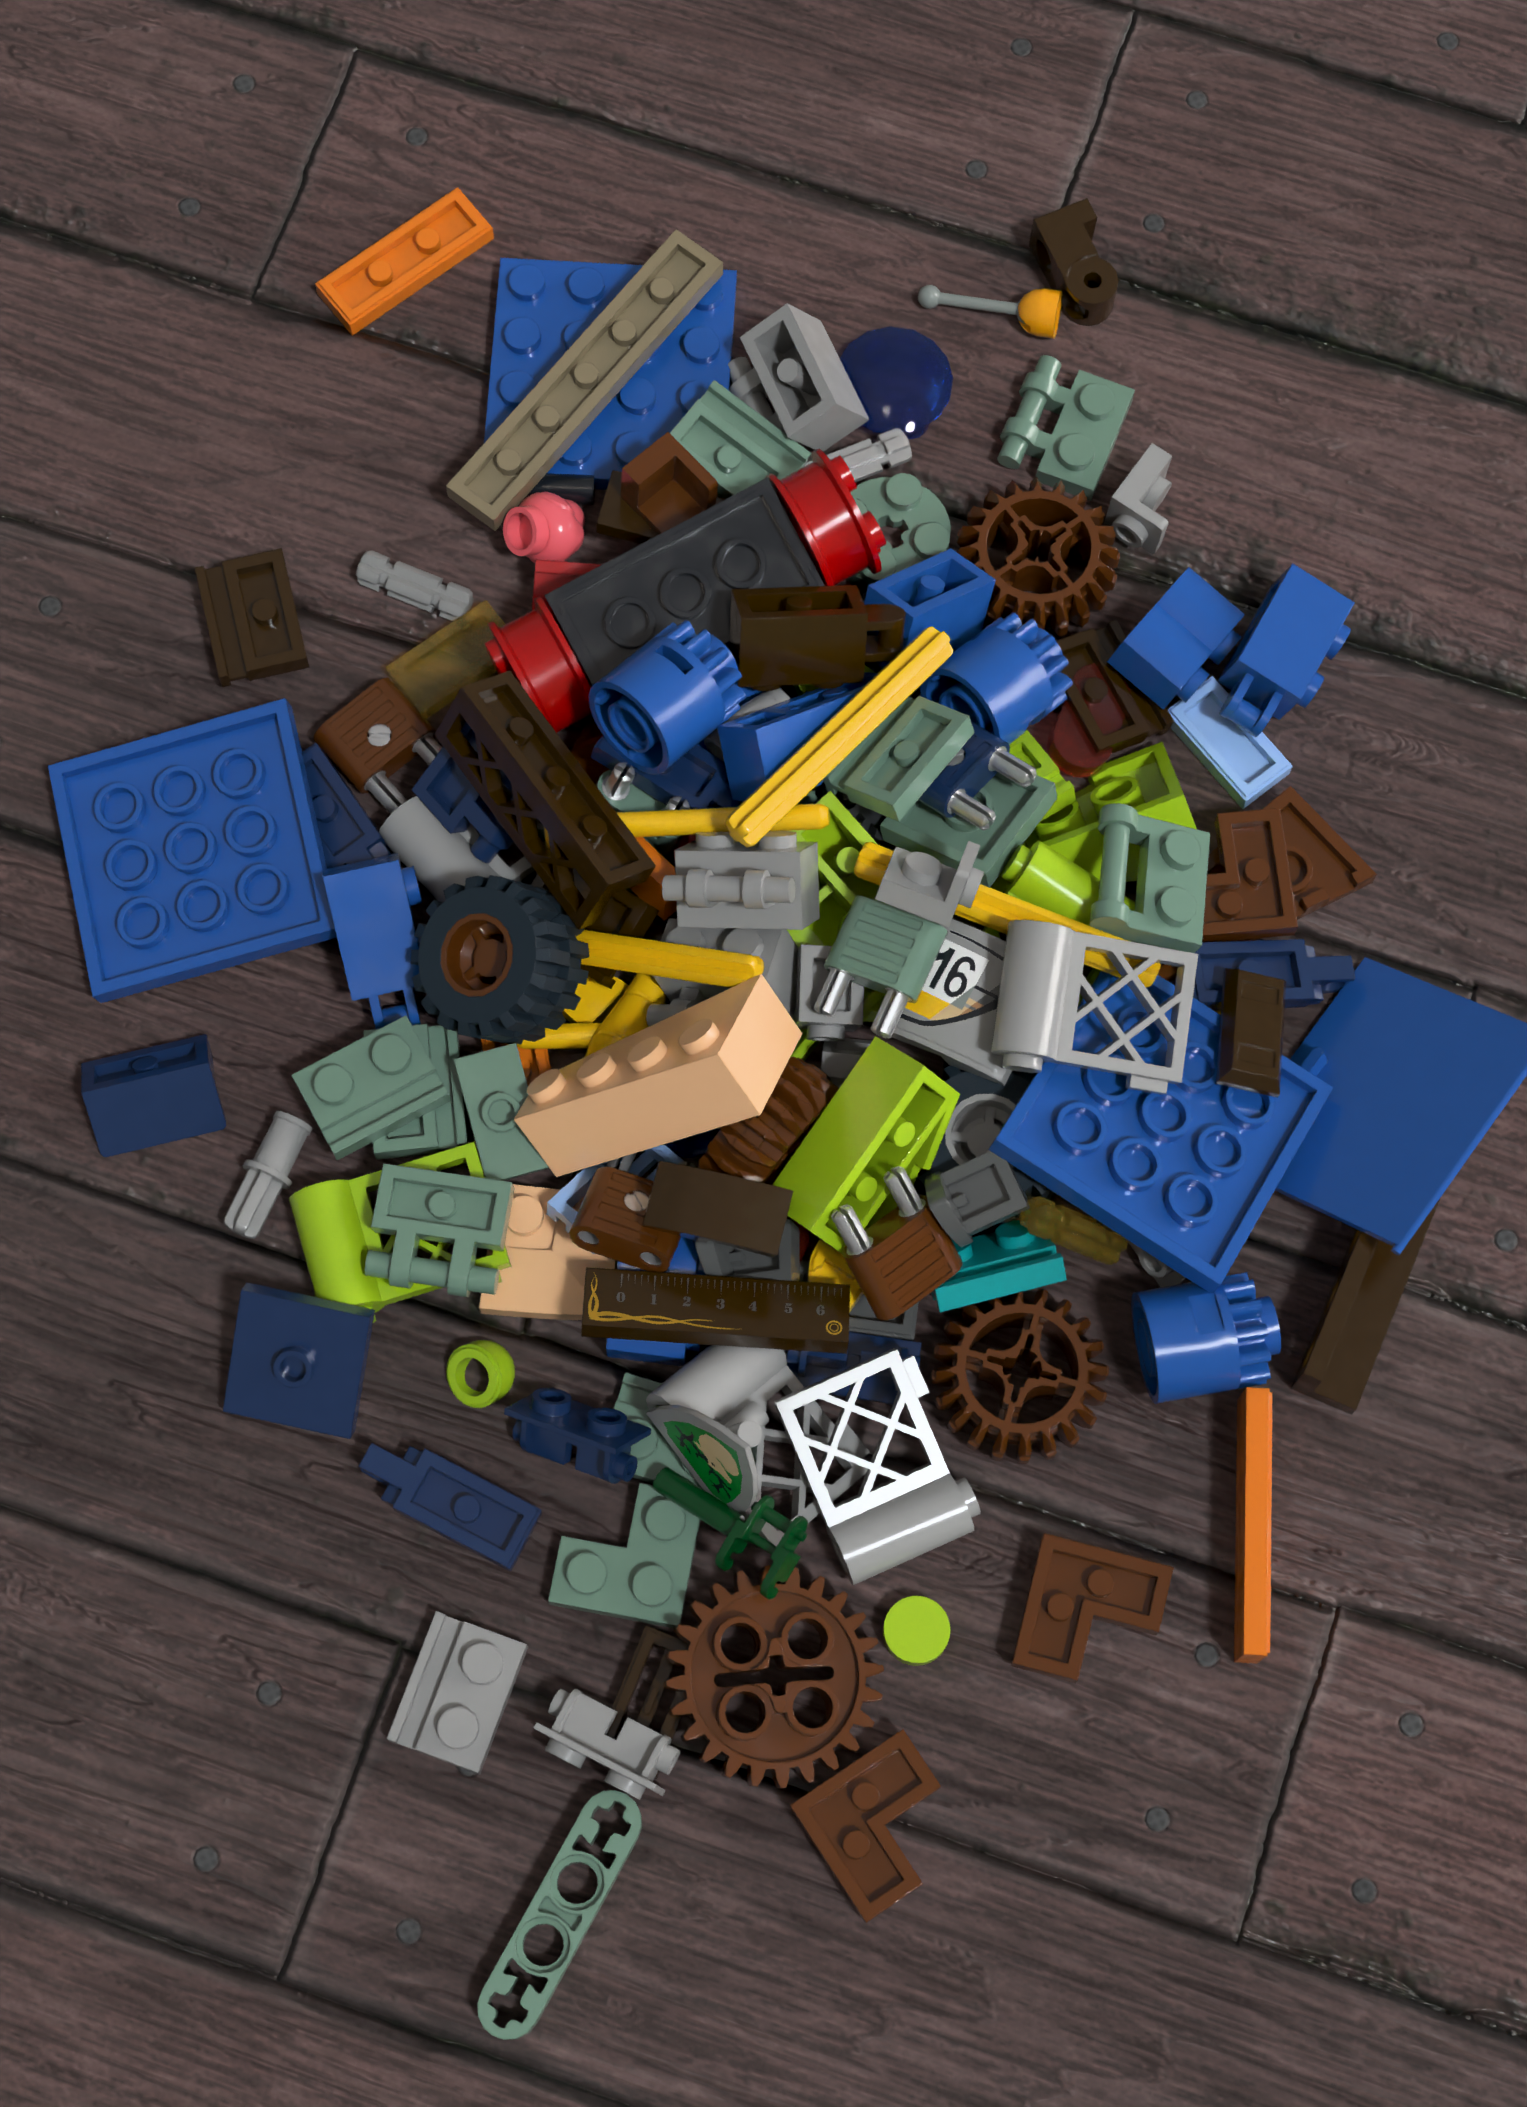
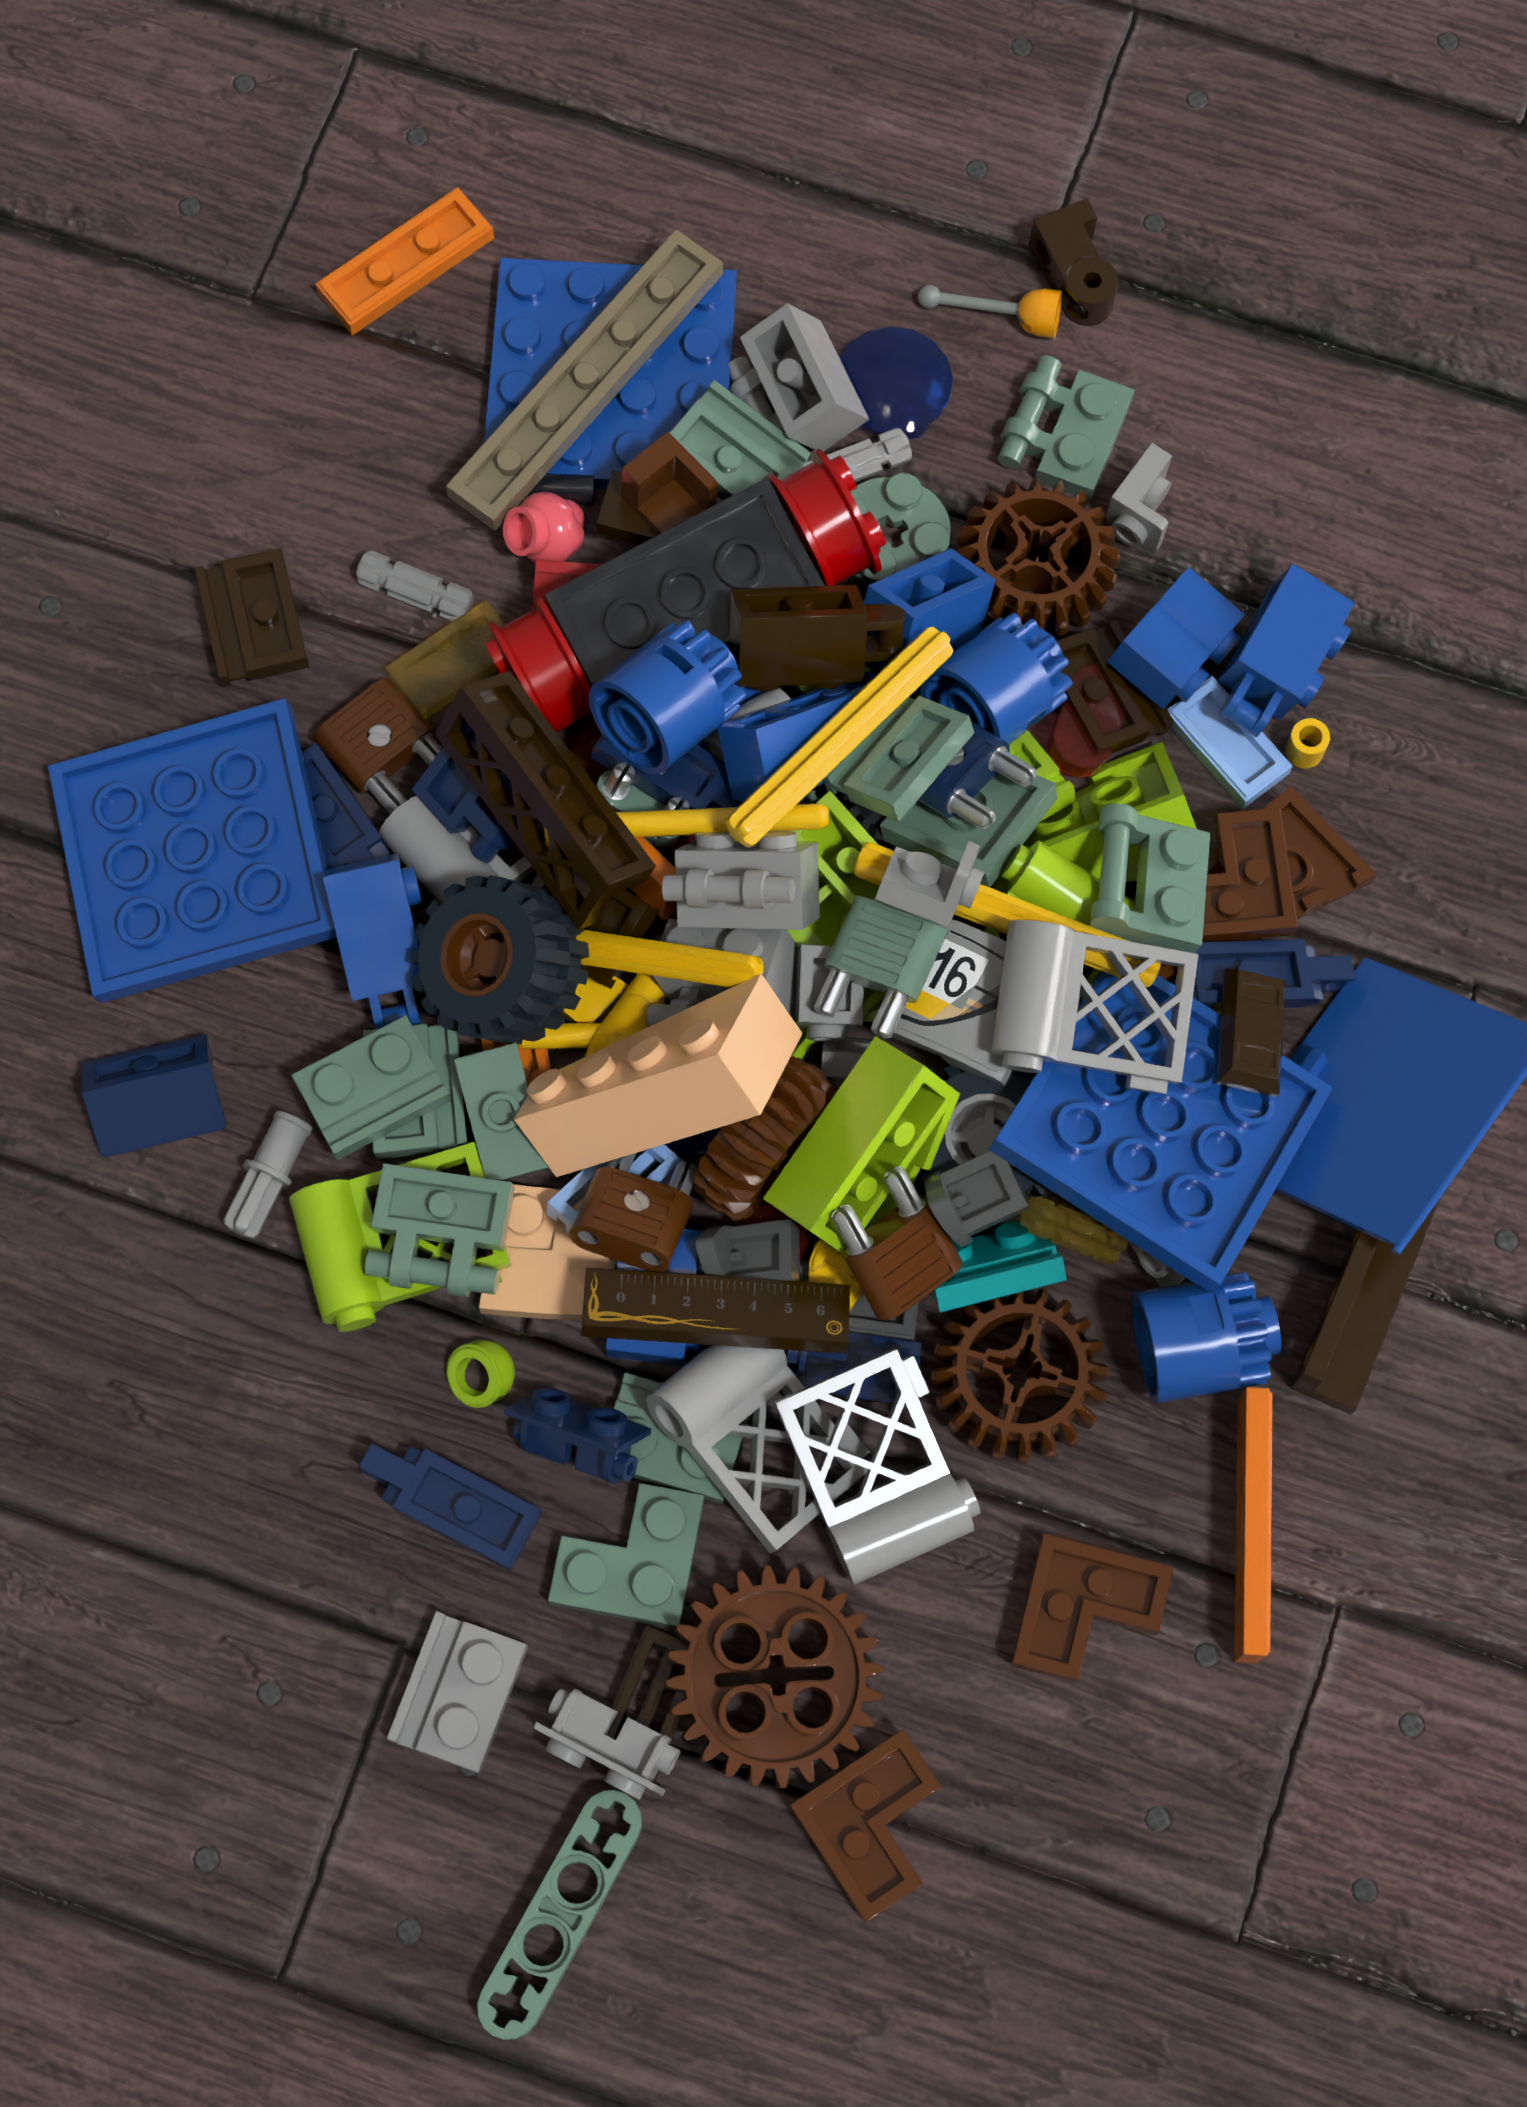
(298, 1360): dark blue plate -> none
(715, 1452): shield -> none
(717, 1208): dark brown slope -> none
(737, 1528): dark green piece -> none
(916, 1630): lime tile -> none
(1312, 731): none -> yellow piece

